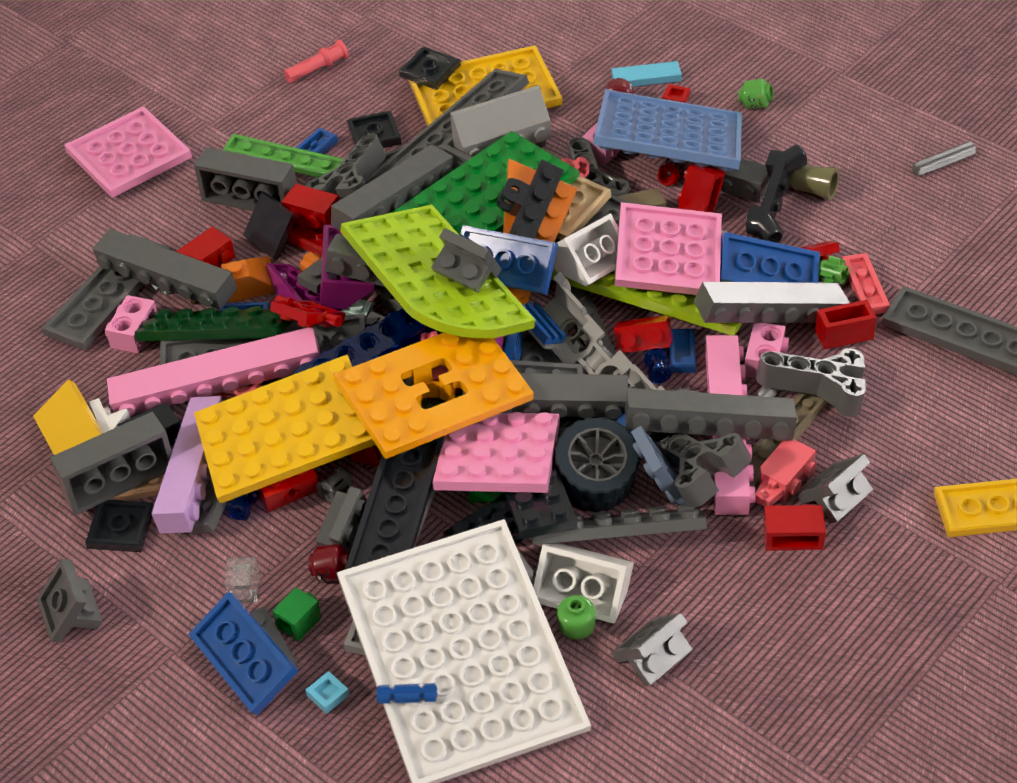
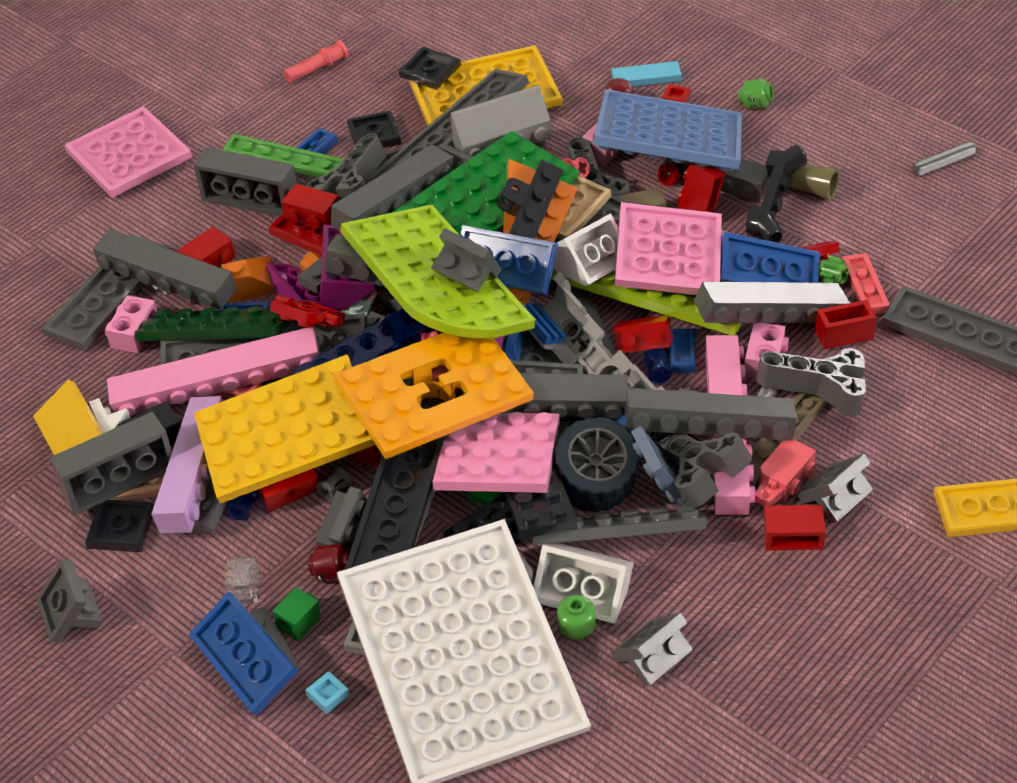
(270, 225): black tile -> none
(406, 693): blue axle -> none

